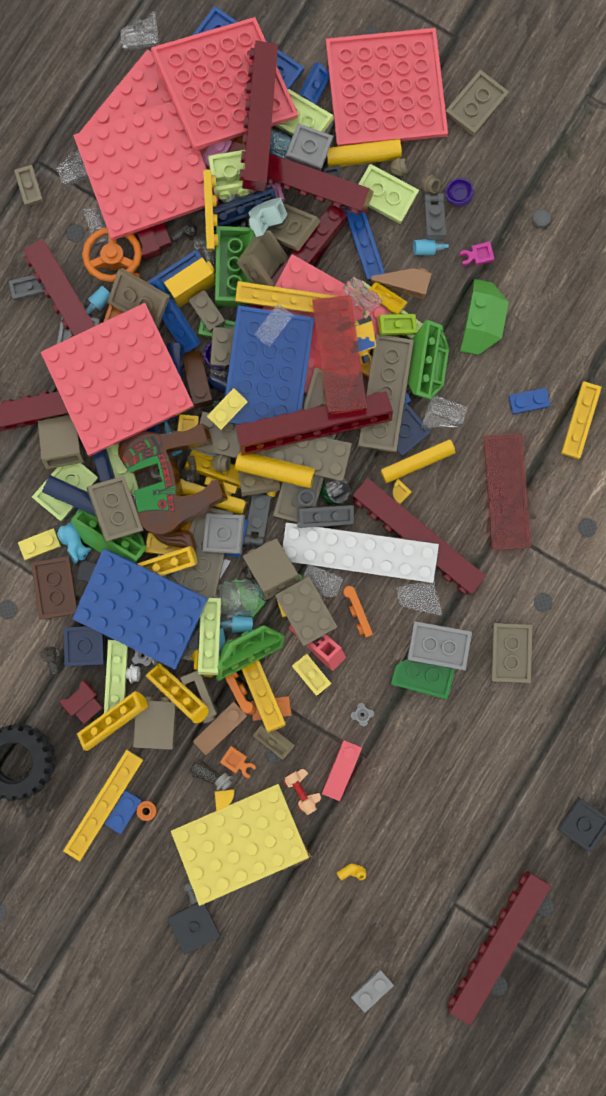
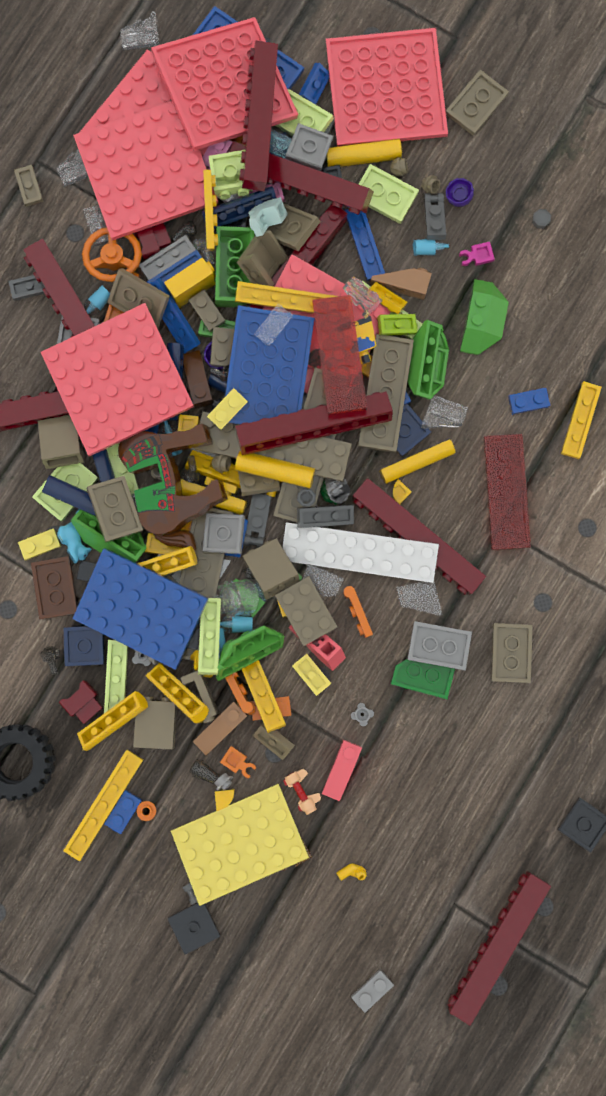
(133, 673): white plate -> none
(167, 257): none -> light grey plate
(314, 358): none -> clear smoke plate

